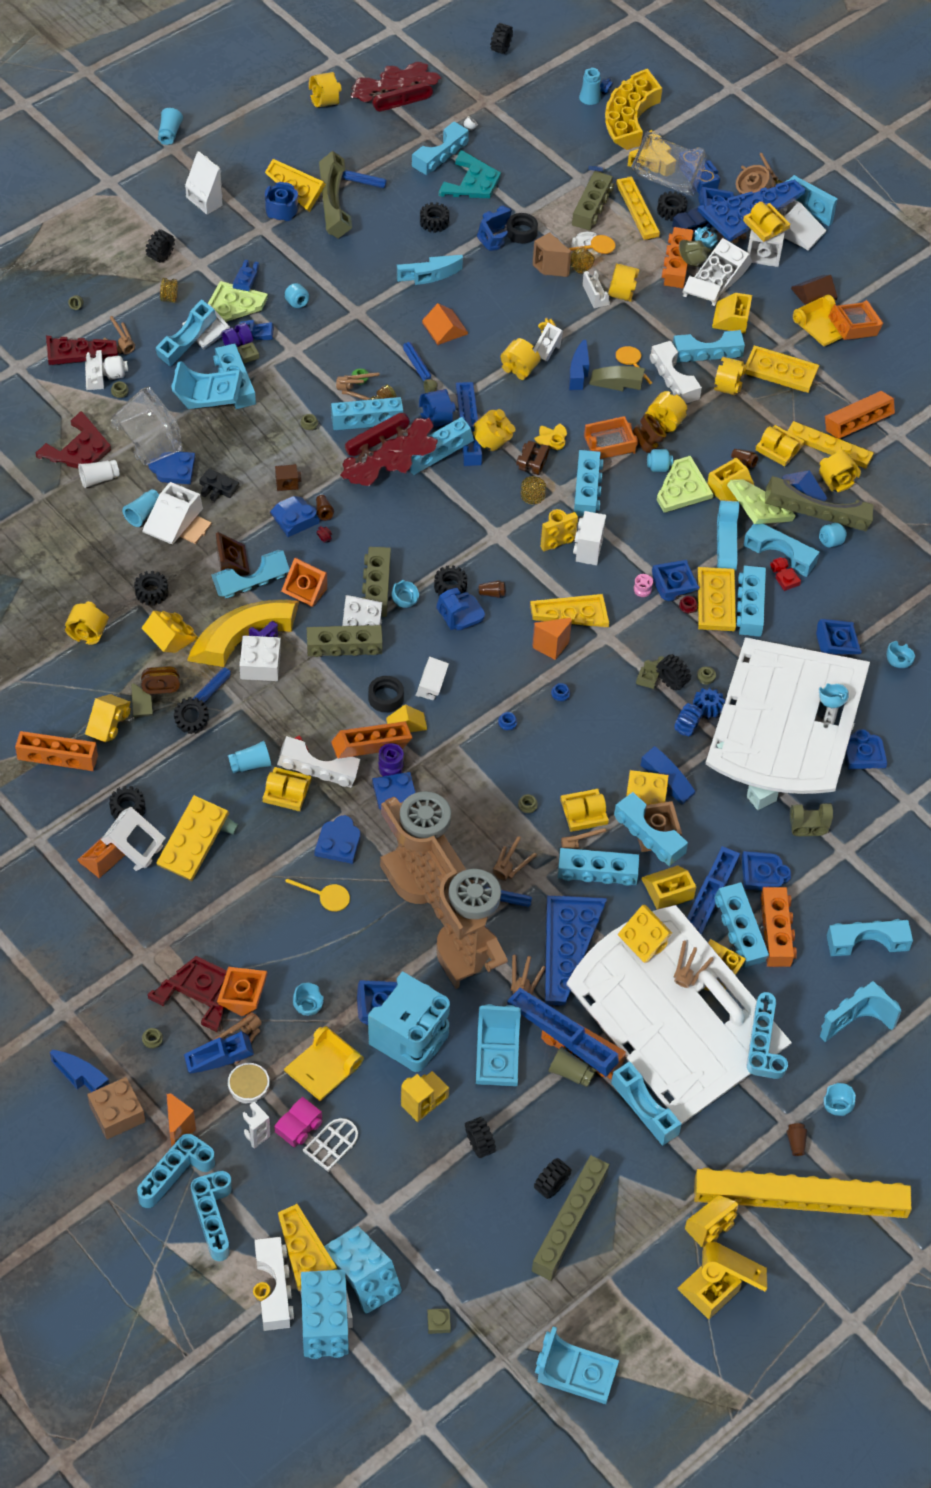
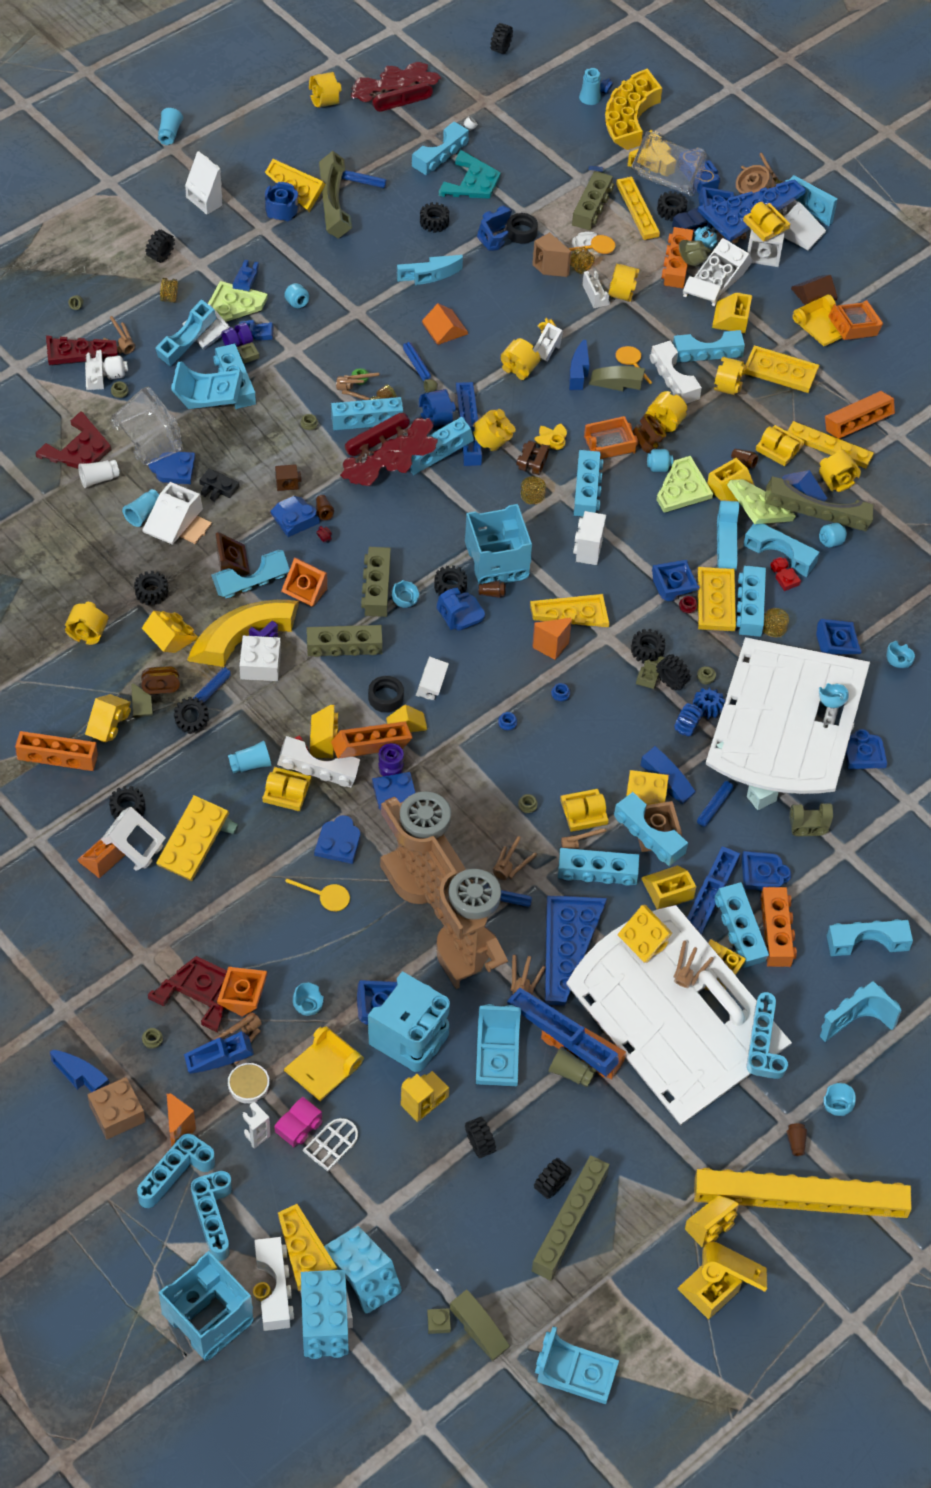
(205, 1282): none -> medium azure piece
(323, 730): none -> yellow slope
(361, 612): white hinge -> none
(479, 1325): none -> olive slope
(500, 549): none -> medium azure piece
(559, 529): yellow plate -> none
(643, 585): bright pink wheel -> none
(650, 638): none -> black tyre
(658, 1120): medium azure arch -> none
(715, 803): none -> blue axle
(774, 623): none -> clear yellow wheel

